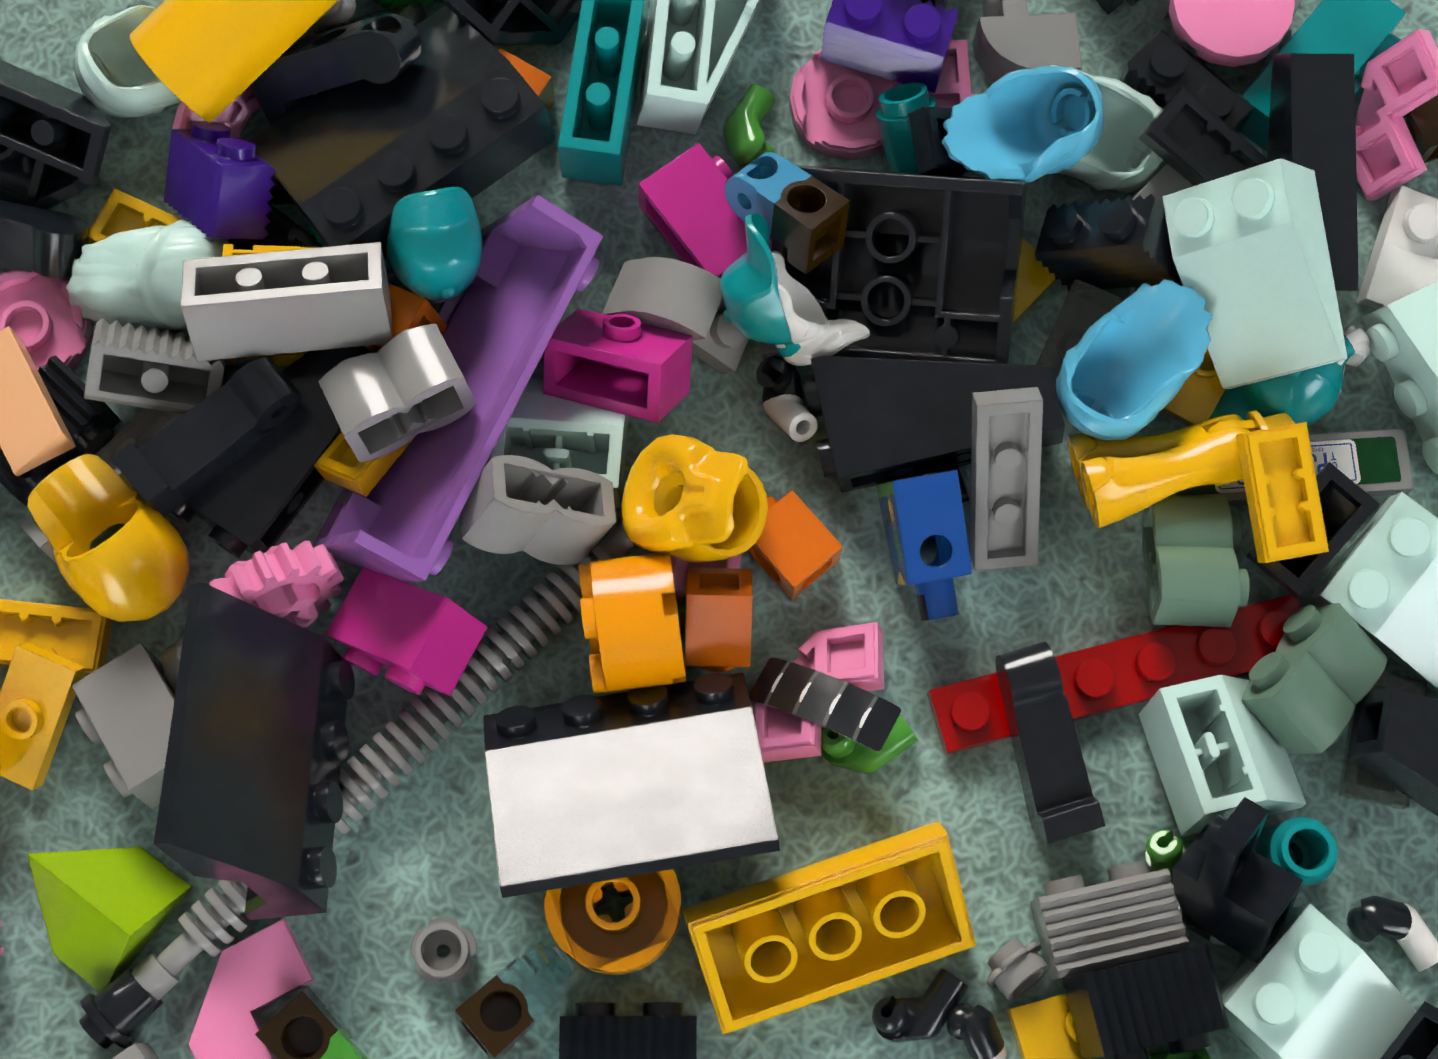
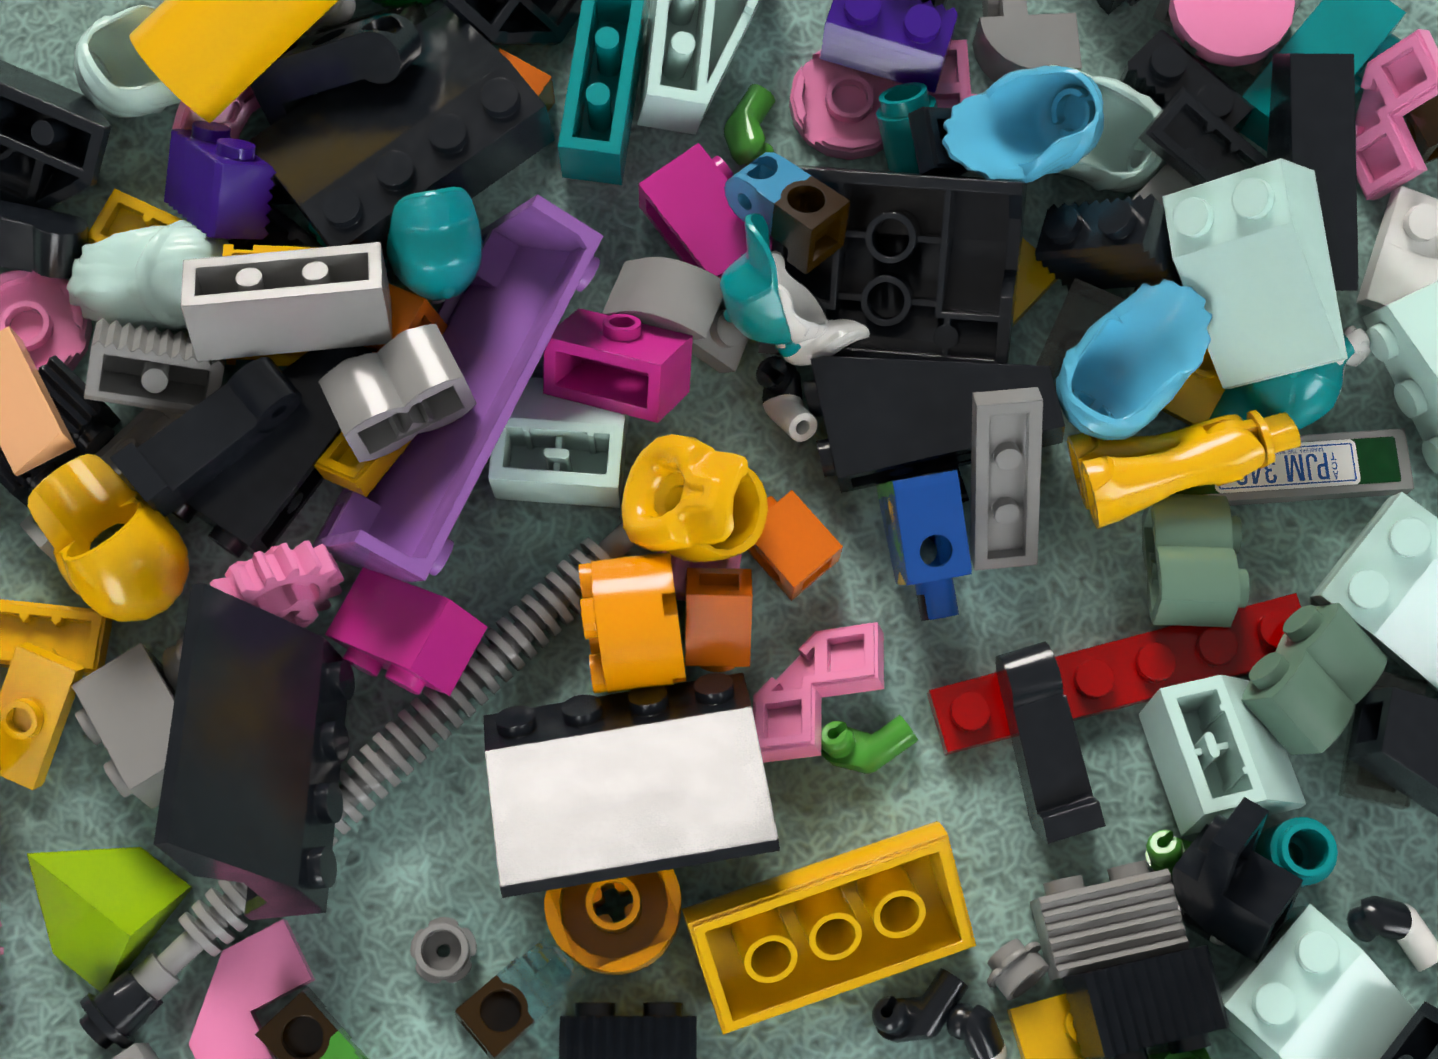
(538, 510): light grey brick -> none
(826, 702): black sticker -> none
(1282, 493): yellow plate -> none
(1343, 510): black slope -> none

